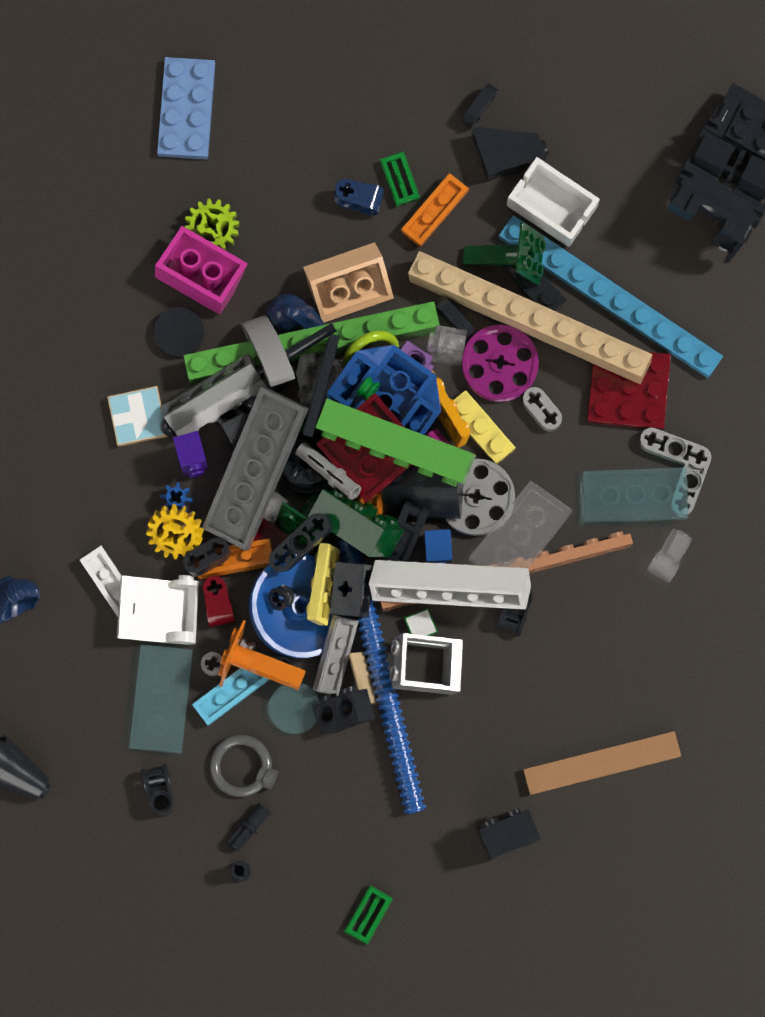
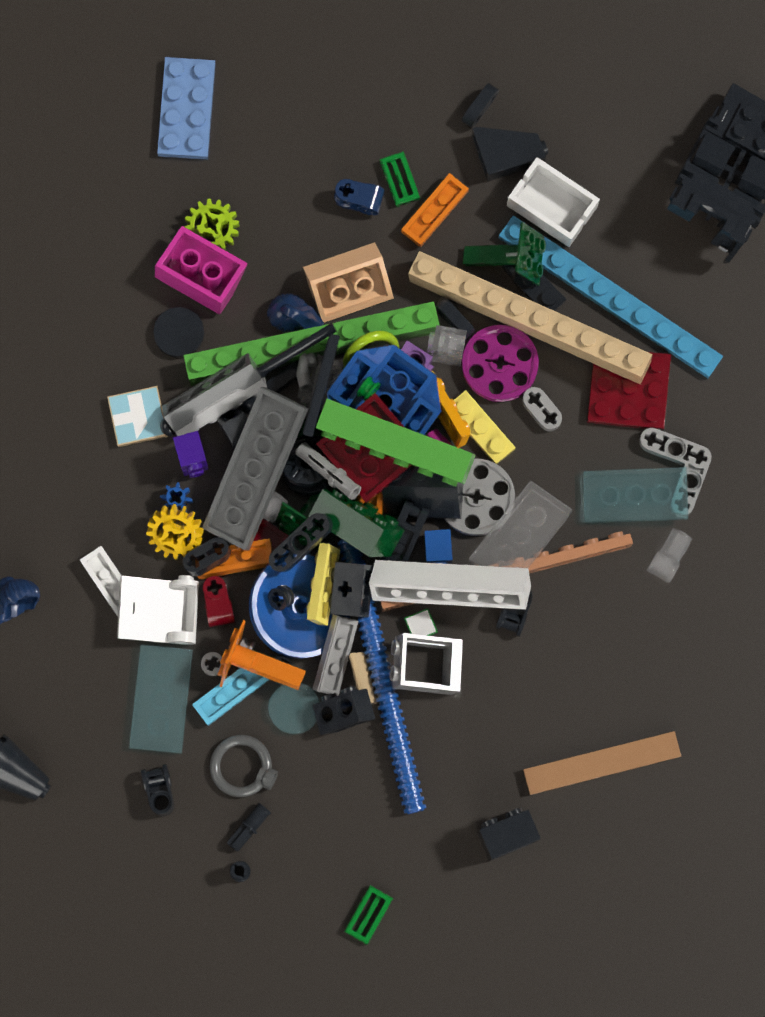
(269, 350): light grey slope -> none

